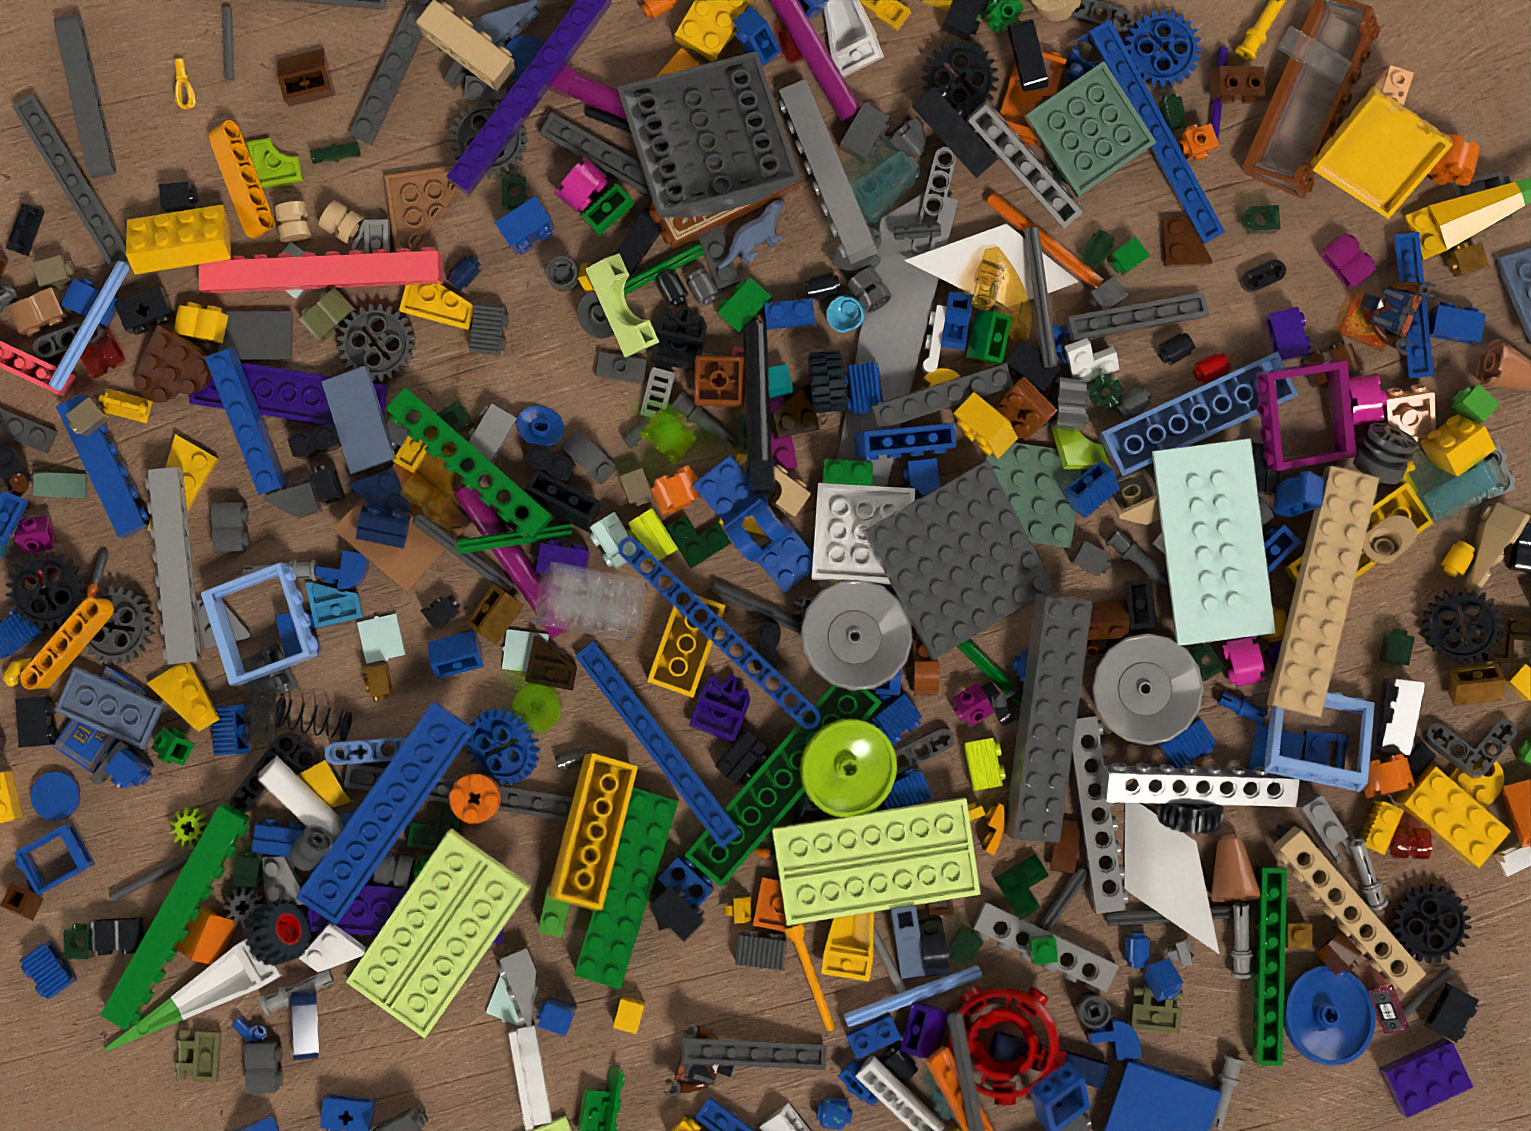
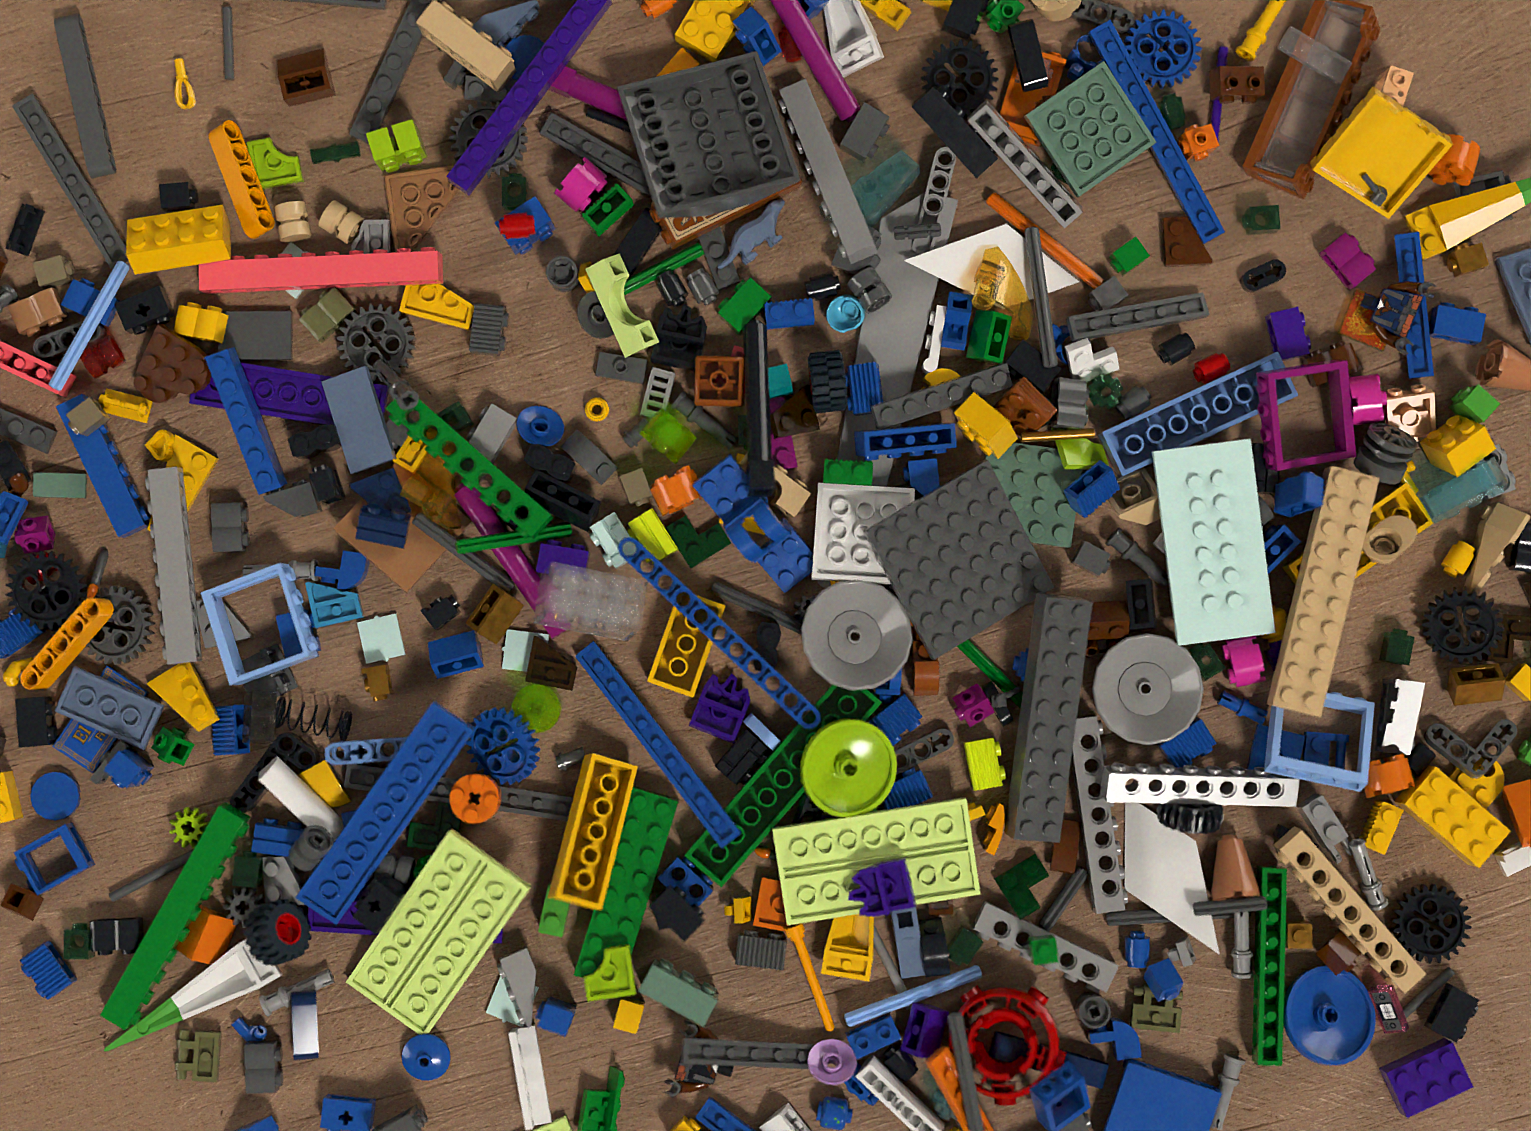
(161, 445): none -> yellow tile
(331, 949): white wing -> none
(375, 914): none -> black brick
(385, 149): none -> lime piece
(398, 388): none -> dark grey pin
(427, 1047): none -> blue dish
(464, 272): dark blue brick -> none
(517, 225): none -> red brick
(596, 402): none -> yellow plate
(613, 977): none -> lime tile
(679, 991): none -> sand green brick
(762, 731): none -> light blue beam
(832, 1052): none -> lavender dish
(884, 888): none -> dark purple plate
(907, 137): dark grey brick -> none
(1057, 435): none -> pearl gold bar
(1097, 248): clear green brick -> none
(1229, 906): none -> dark grey axle
(1379, 194): none -> dark grey hand
(1414, 843): clear red wheel -> none

